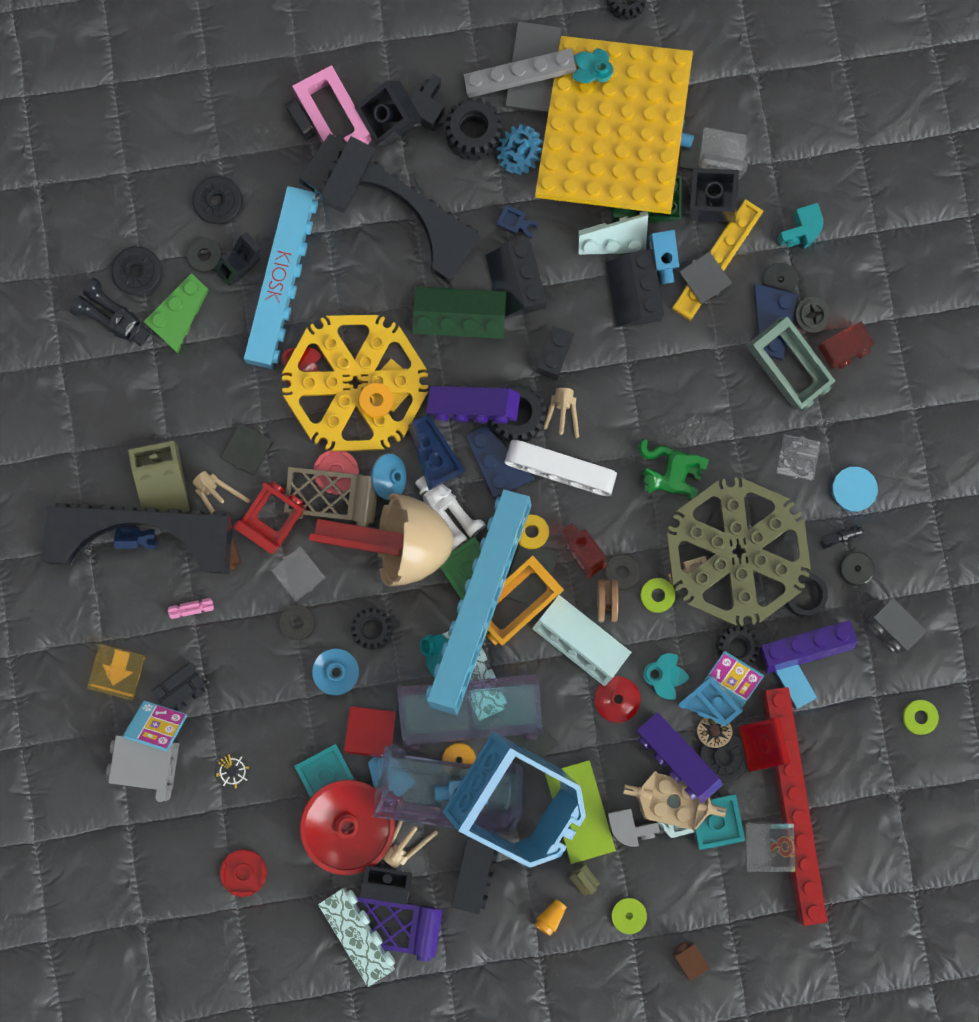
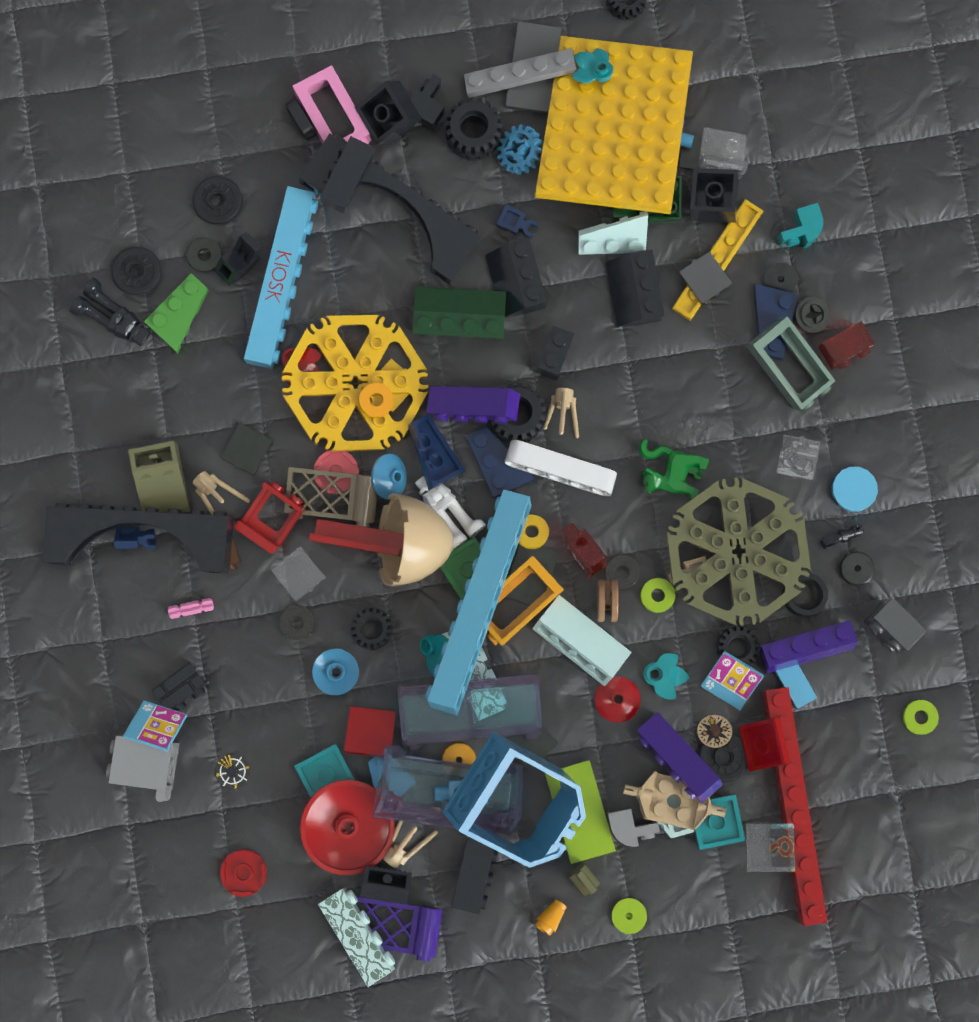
(116, 672): clear yellow tile -> none
(664, 245): dark azure torso -> none
(690, 960): reddish brown brick -> none
(712, 702): dark azure wing -> none

